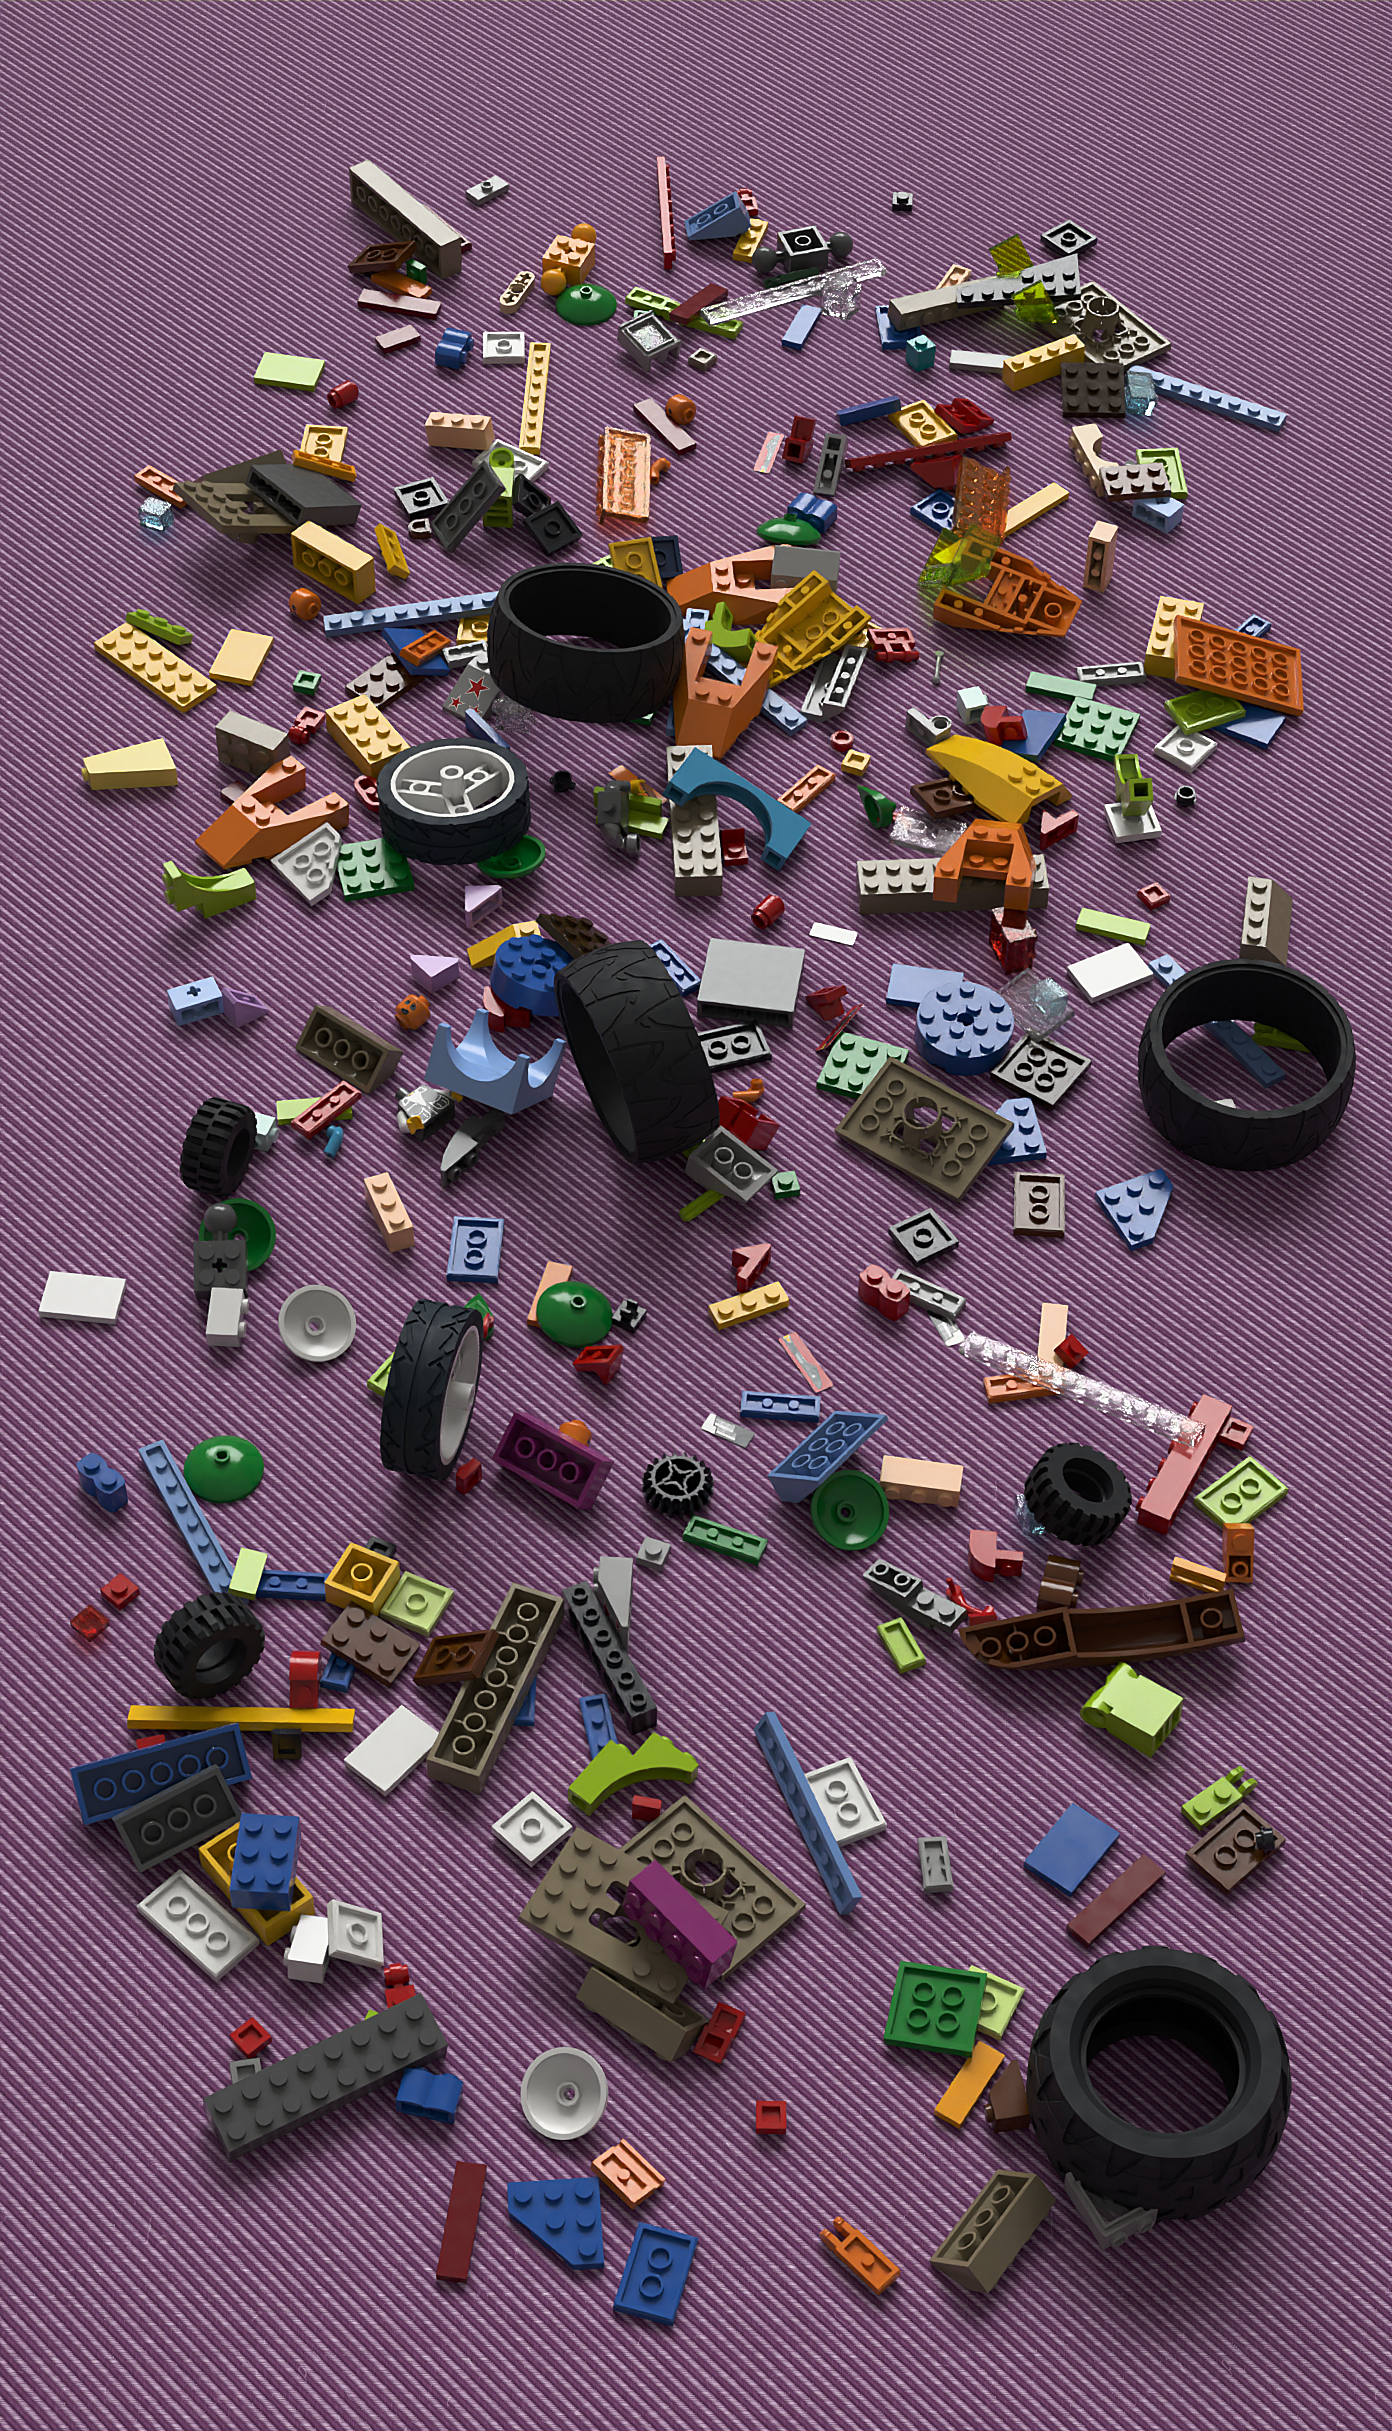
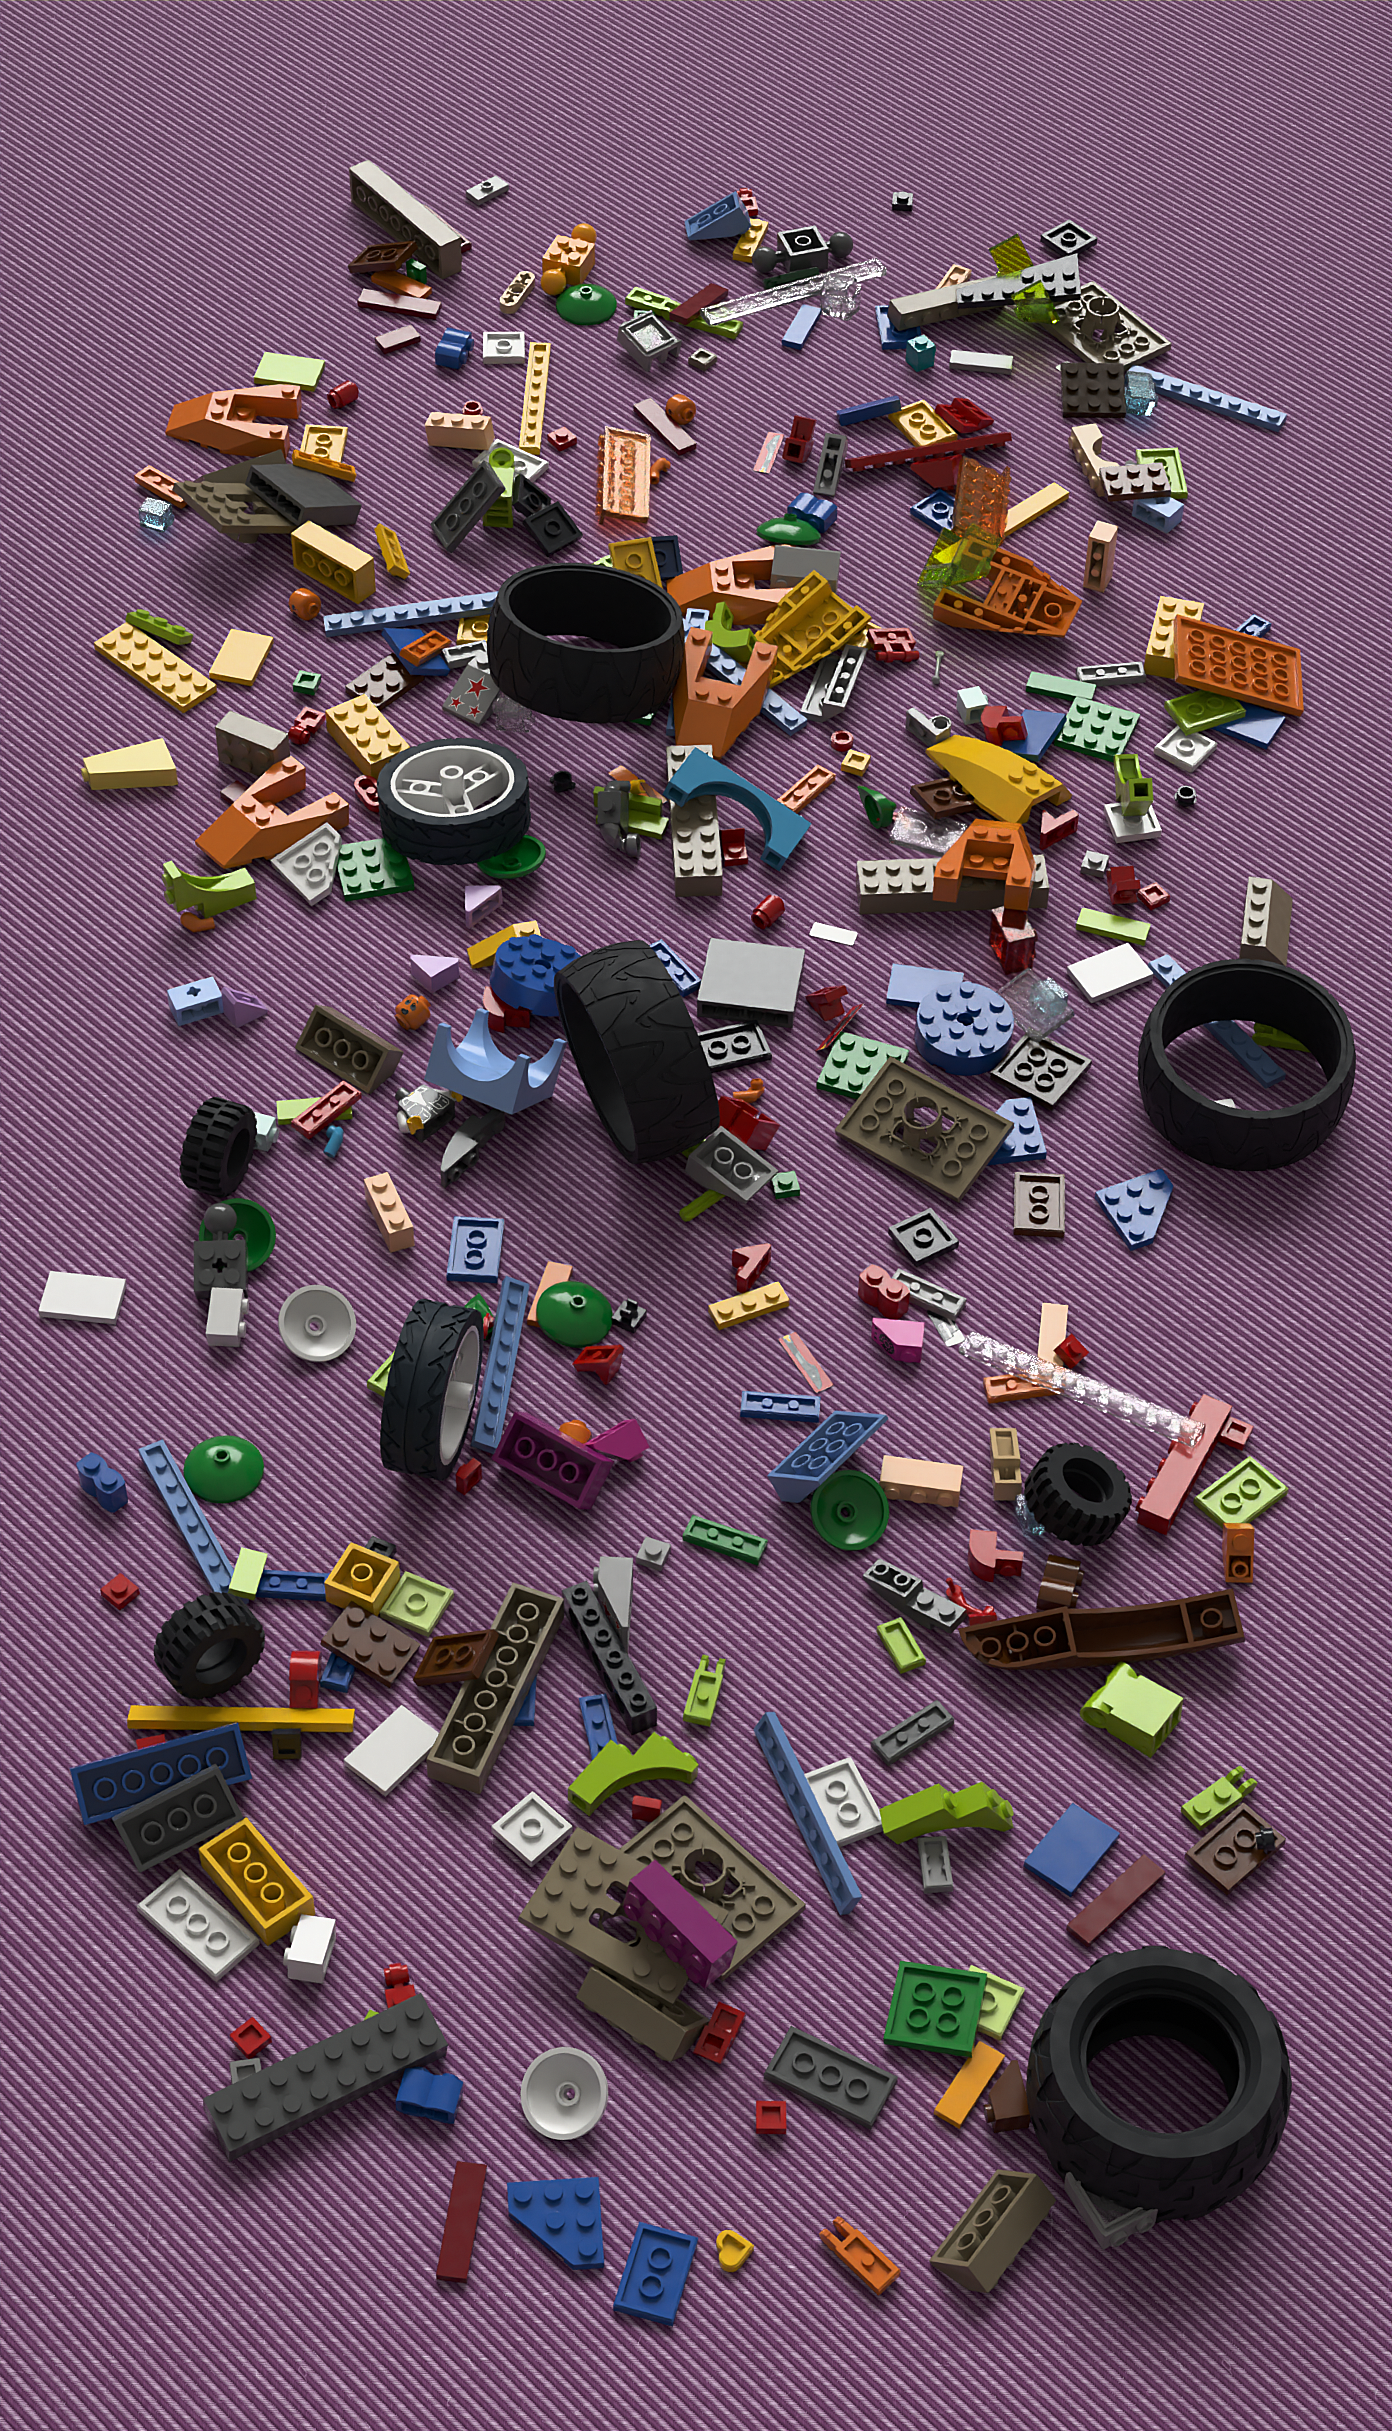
(89, 1623): clear red plate -> none
(196, 924): none -> orange arm
(229, 417): none -> orange wedge
(265, 1862): blue brick -> none
(355, 1934): white tile -> none
(419, 529): reddish brown tile -> none
(420, 498): plate -> none
(472, 408): none -> red plate
(481, 729): blue tile -> none
(500, 1365): none -> medium blue plate
(562, 439): none -> red plate
(573, 934): dark brown plate -> none
(621, 1442): none -> dark pink slope
(627, 2174): plate -> none
(666, 213): plate -> none
(681, 1478): black gear -> none
(704, 1693): none -> lime hinge
(728, 1430): sticker -> none
(732, 2250): none -> yellow tile
(830, 2077): none -> dark grey tile
(899, 1338): none -> slope
(912, 1732): none -> dark grey tile
(941, 1810): none -> lime arch
(944, 841): clear plate -> none
(1005, 1463): none -> tan slope
(1041, 362): yellow brick -> none
(1094, 864): none -> light grey plate
(1122, 885): none -> red brick
(1197, 1576): light orange tile -> none

